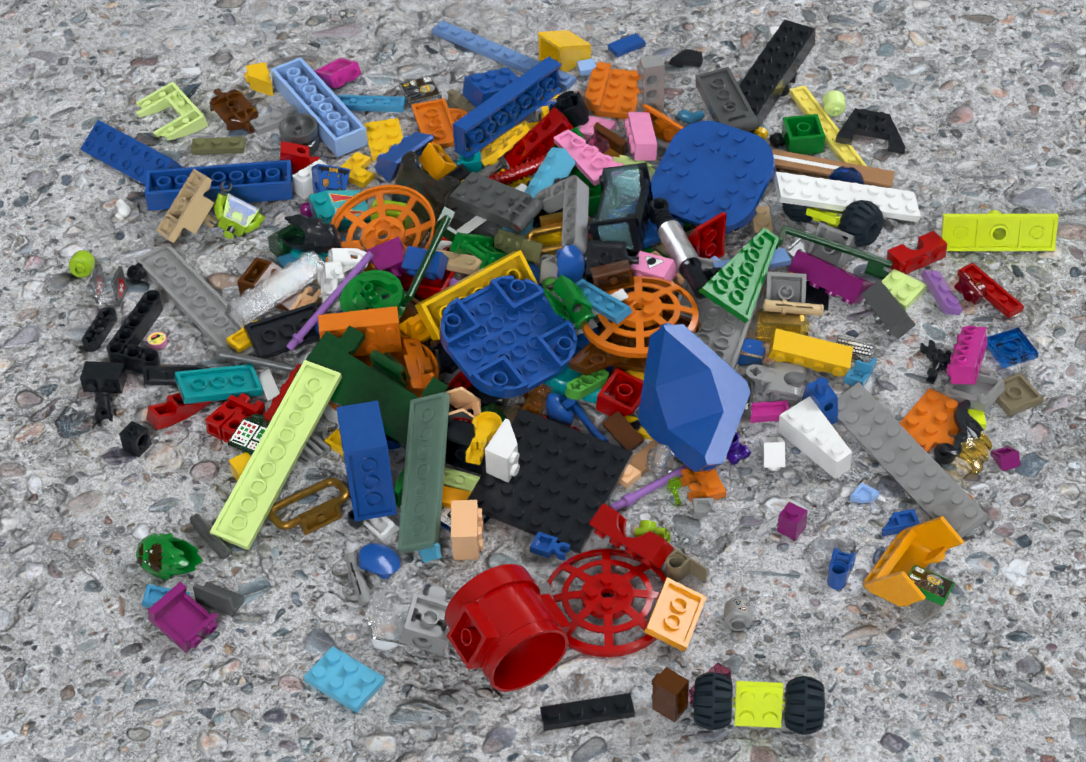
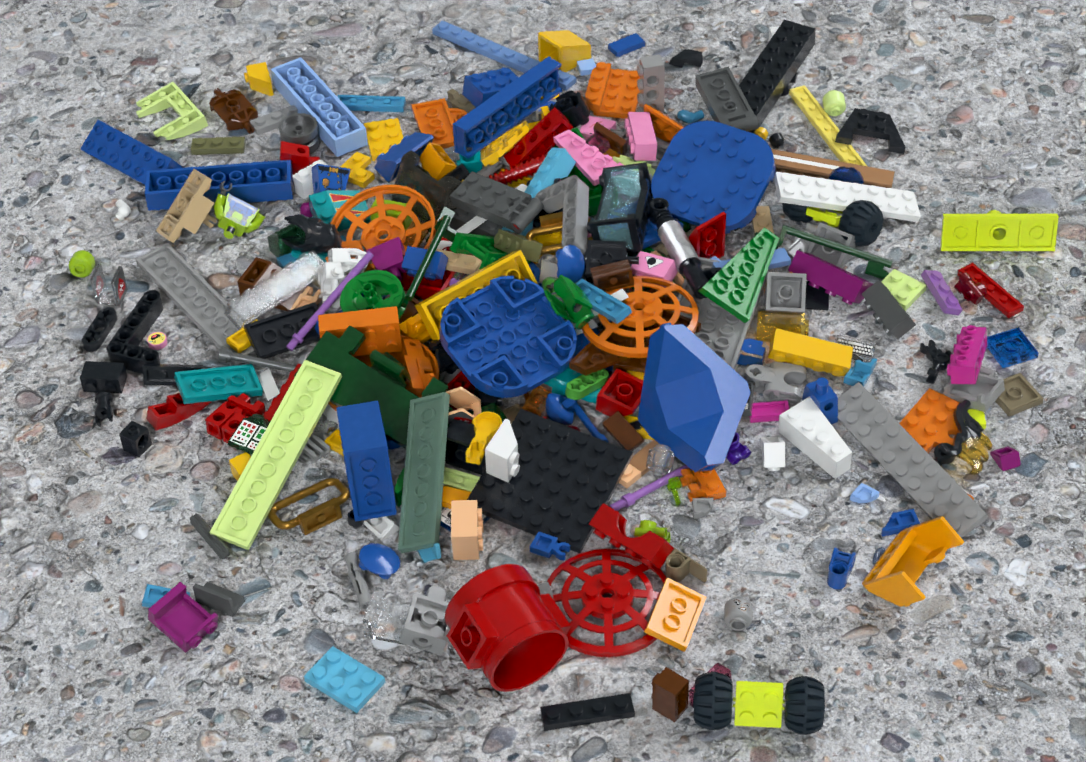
(136, 269): black plate -> none
(166, 555): green head -> none
(338, 72): dark pink plate -> none
(420, 90): tile -> none
(792, 521): magenta brick -> none
(793, 307): tan pin -> none
(803, 134): green brick -> none
(929, 250): red arch -> none
(931, 585): tile -> none

